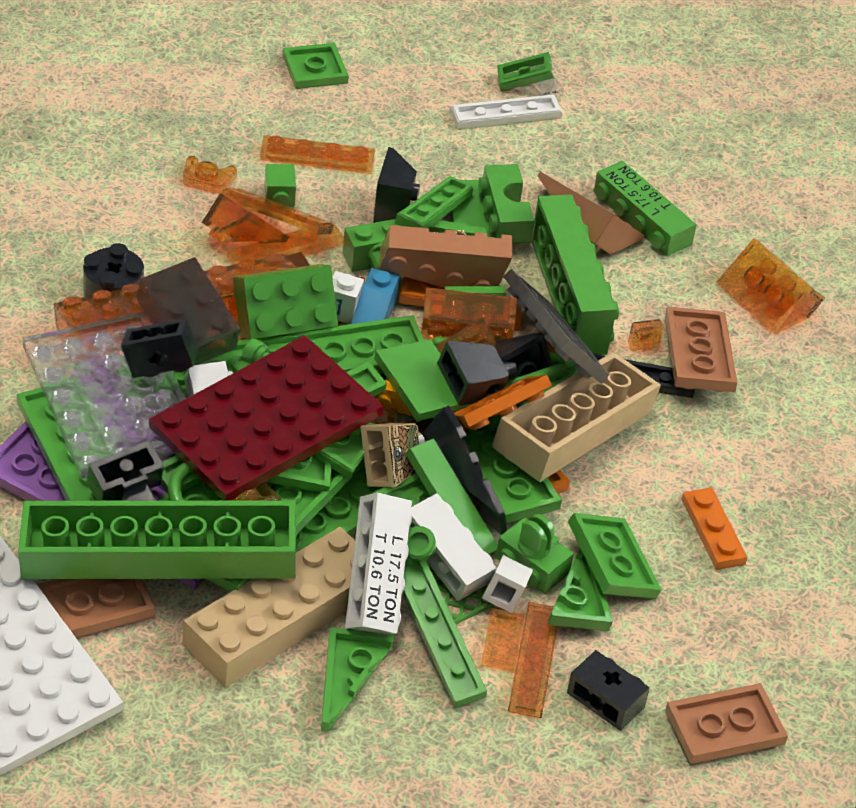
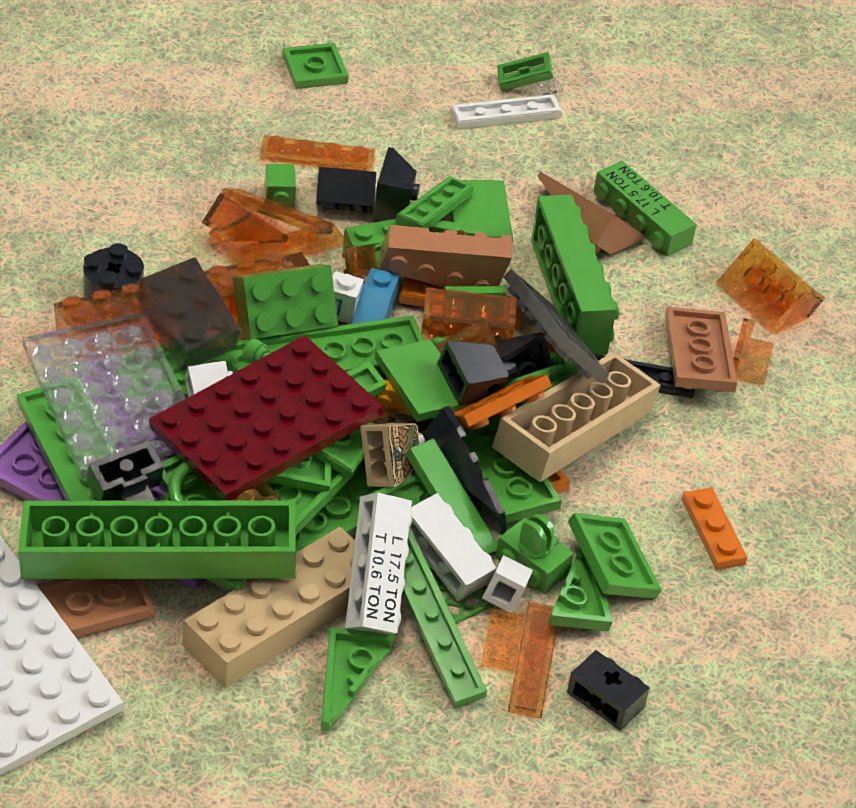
(159, 348): black brick -> none
(207, 176): clear orange piece -> none
(346, 188): none -> black slope
(359, 260): none -> clear orange tile
(421, 543): bright green tile -> none
(502, 197): bright green arch -> none
(645, 334): clear orange plate -> none
(726, 723): nougat plate -> none
(751, 355): none -> clear orange panel

